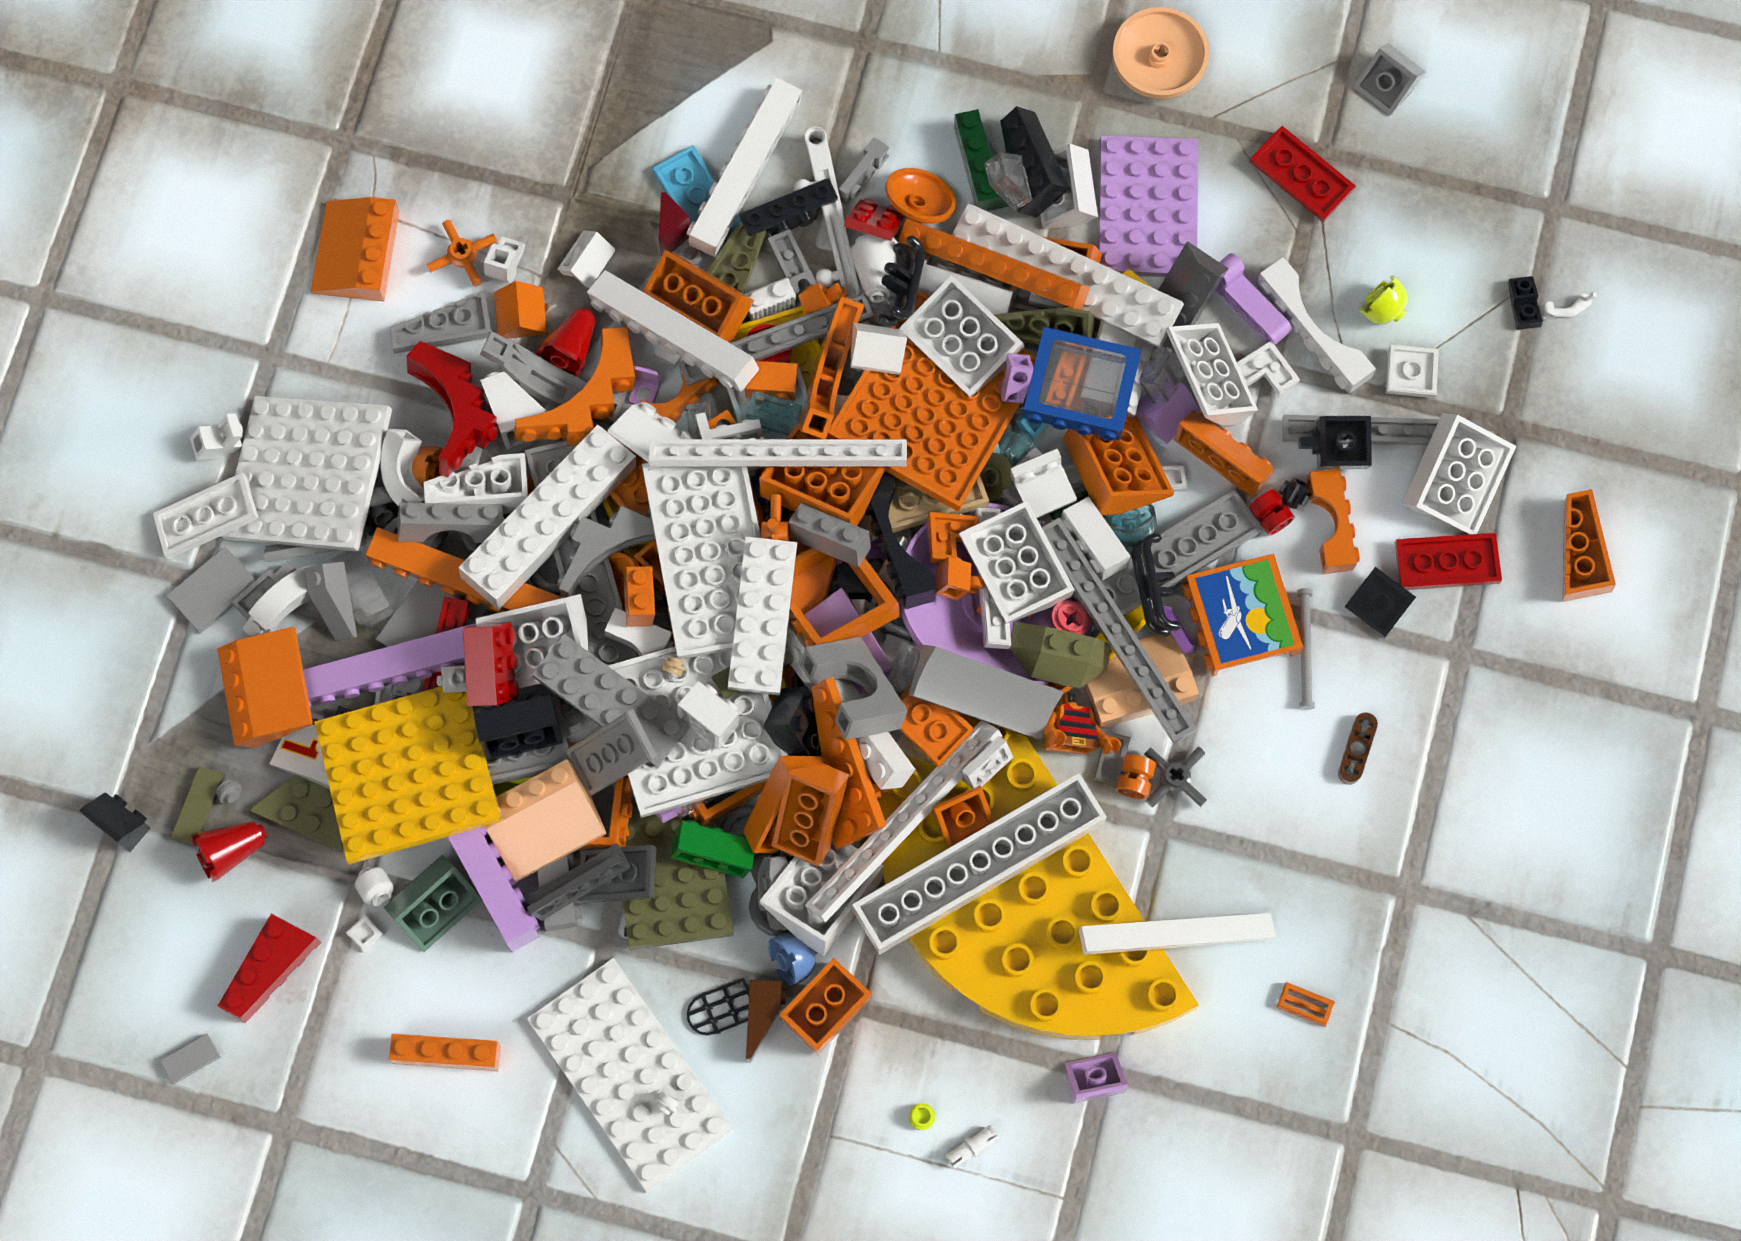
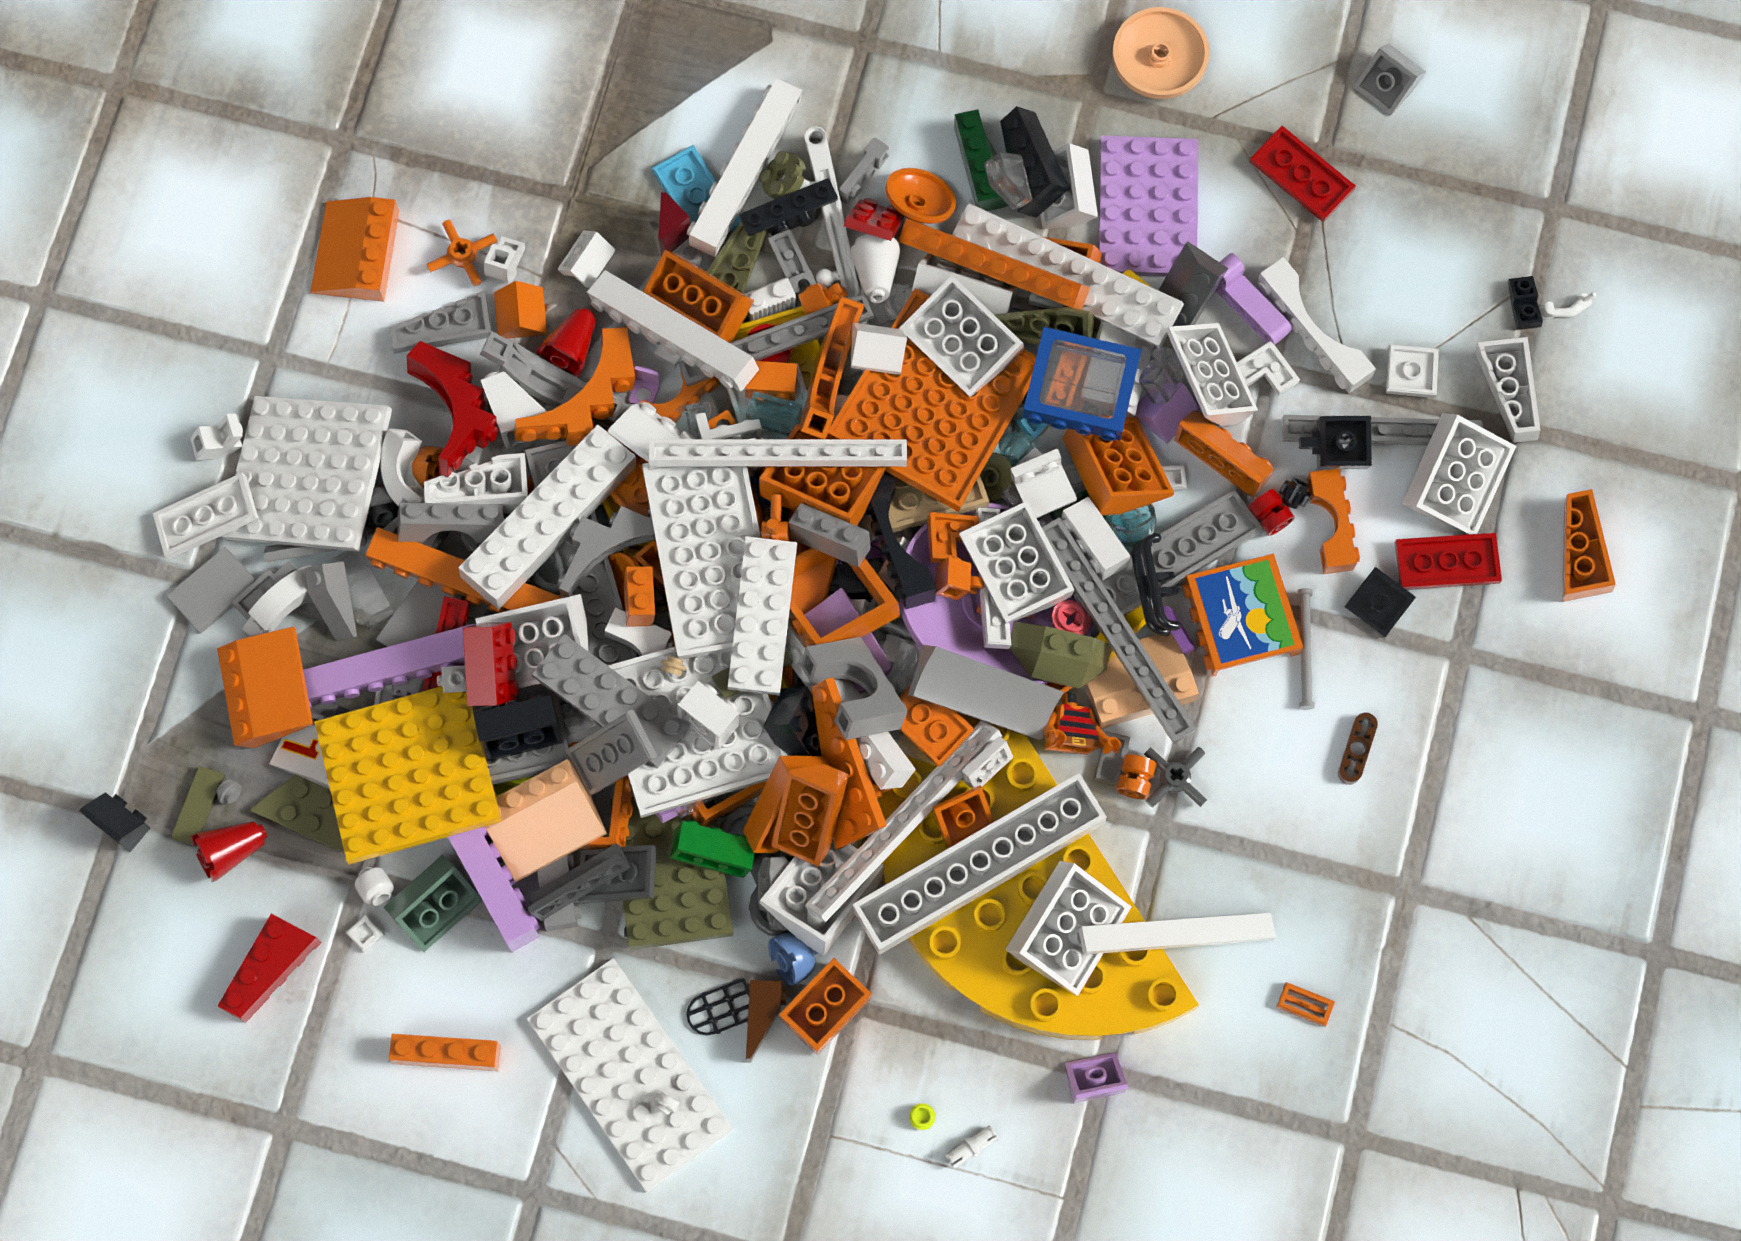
(190, 1059): light grey tile -> none
(783, 164): none -> olive plate
(903, 282): black piece -> none
(1016, 378): lavender leg -> none
(1050, 934): none -> white slope
(1385, 302): neon yellow cylinder -> none
(1511, 380): none -> white wedge

